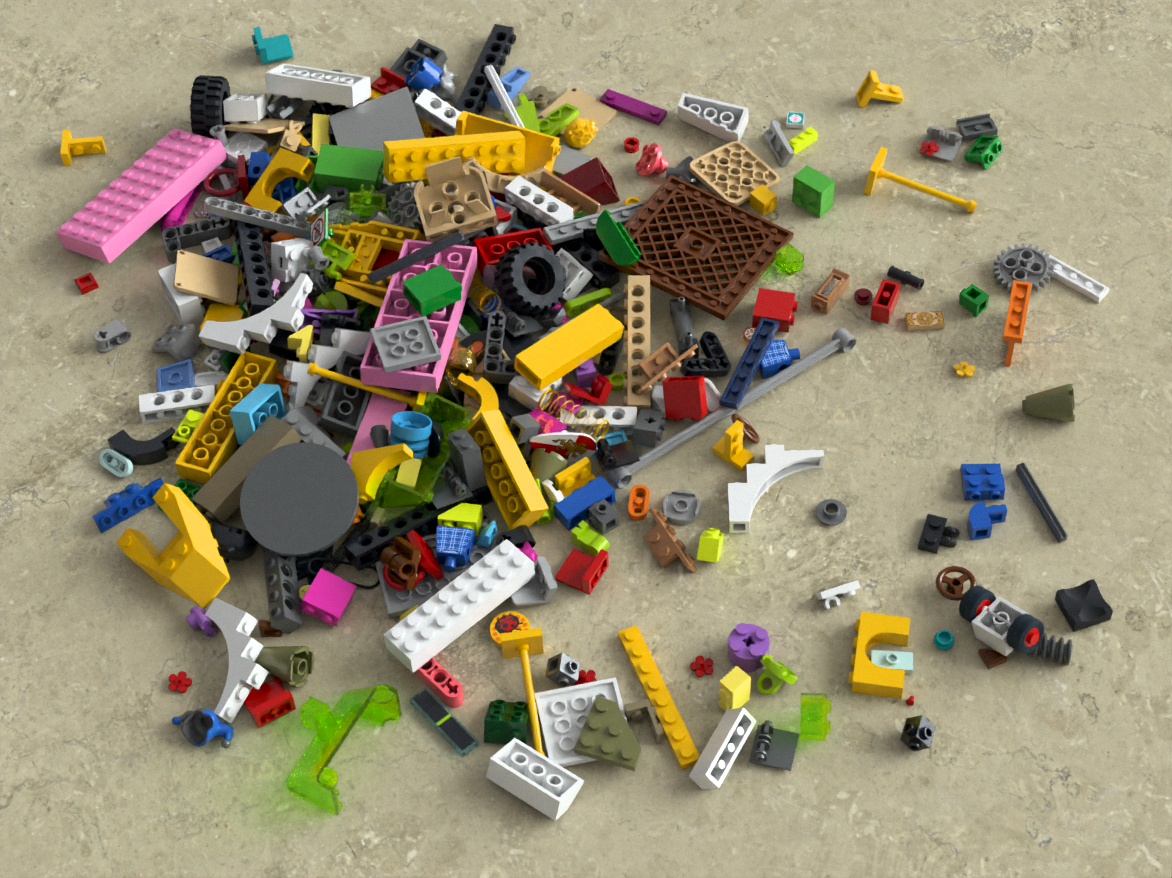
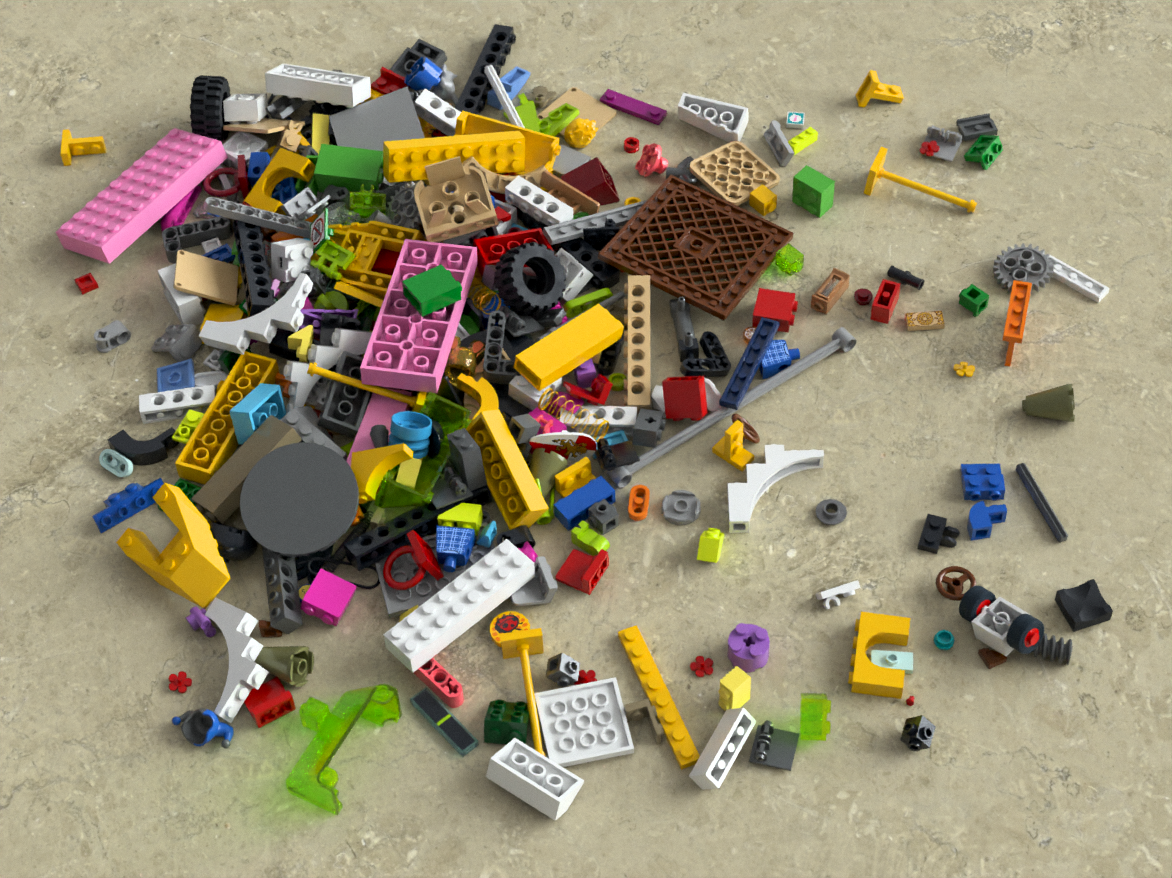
(218, 133): light grey bush -> none
(271, 48): teal bracket -> none
(316, 255): light grey bush -> none
(402, 562): reddish brown plate -> none
(405, 344): light grey plate -> none
(415, 257): black axle -> none
(551, 492): white tile -> none
(608, 736): olive plate -> none
(616, 240): green brick -> none
(660, 362): medium nougat bracket -> none
(664, 543): medium nougat bracket -> none
(777, 673): lime tile -> none

